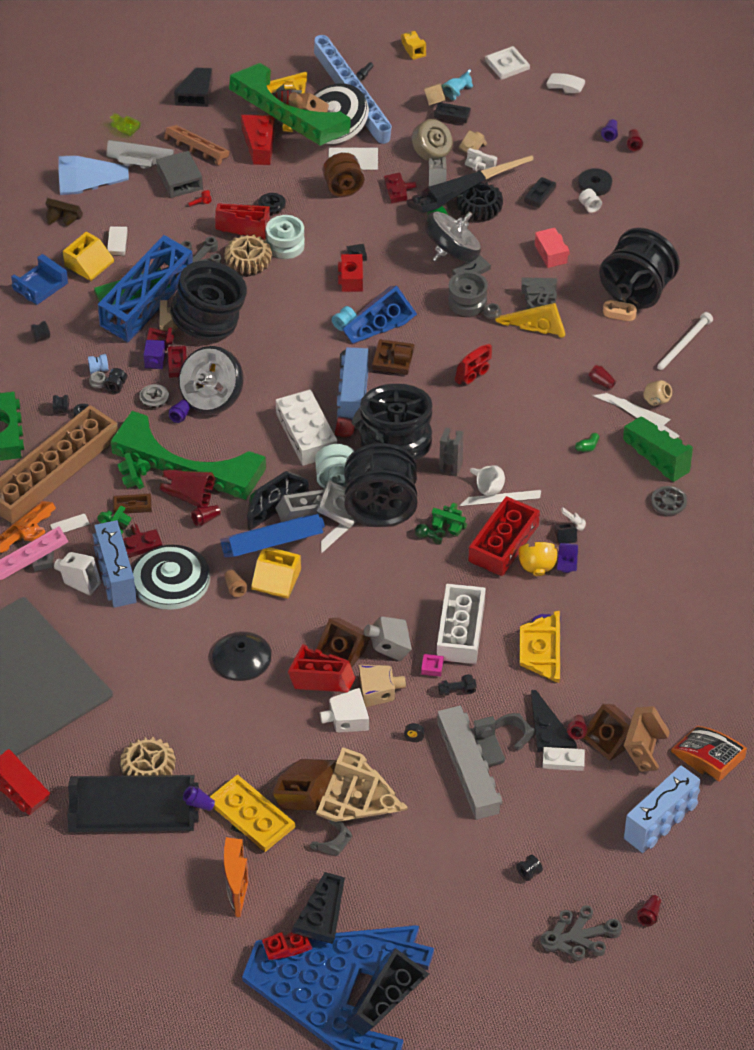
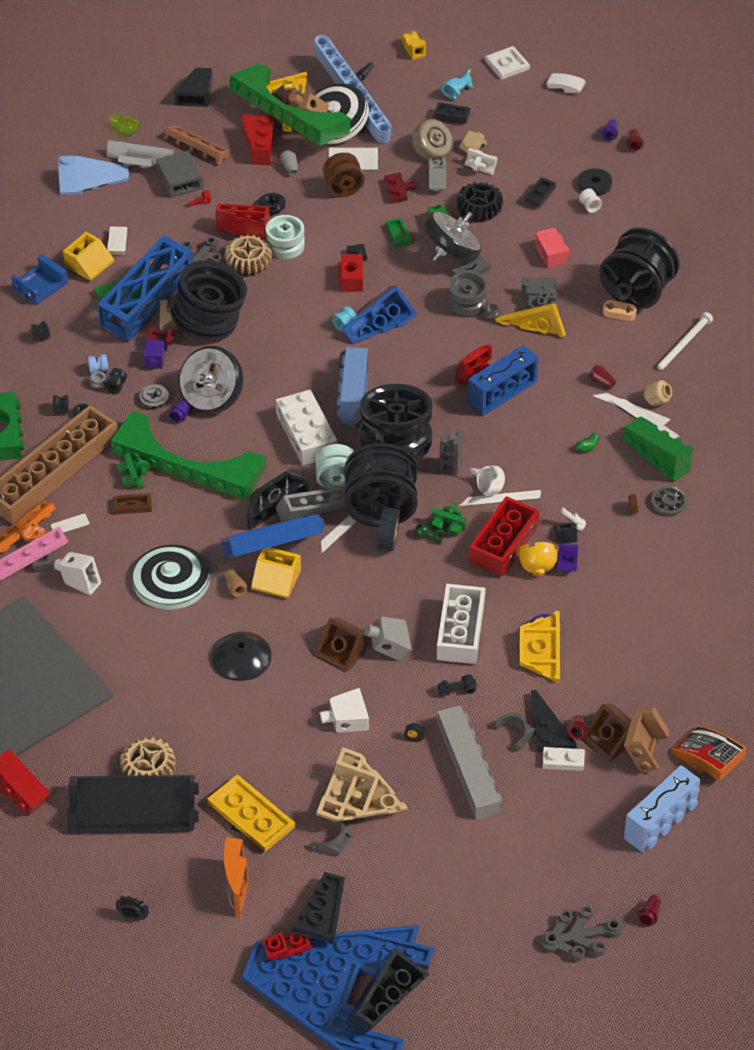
(56, 208): dark brown tile -> none
(114, 564): medium blue brick -> none
(122, 518): green hips -> none
(132, 908): none -> black gear
(141, 542): dark red plate -> none
(176, 358): dark red plate -> none
(189, 486): dark red piece -> none
(197, 798): dark purple cone -> none
(204, 514): dark red cone -> none
(289, 161): none -> light grey cone
(304, 784): reddish brown slope -> none
(320, 672): red wedge -> none
(333, 504): white tile -> none
(344, 427): red tile -> none
(378, 684): tan torso -> none
(388, 529): none -> black wheel
(393, 356): reddish brown plate -> none
(398, 232): none -> green tile
(432, 665): dark pink plate -> none
(434, 93): tan brick -> none
(439, 194): black plate -> none
(487, 739): dark grey bracket -> none
(502, 380): none -> blue brick
(529, 867): black wheel -> none
(633, 504): none -> reddish brown tile

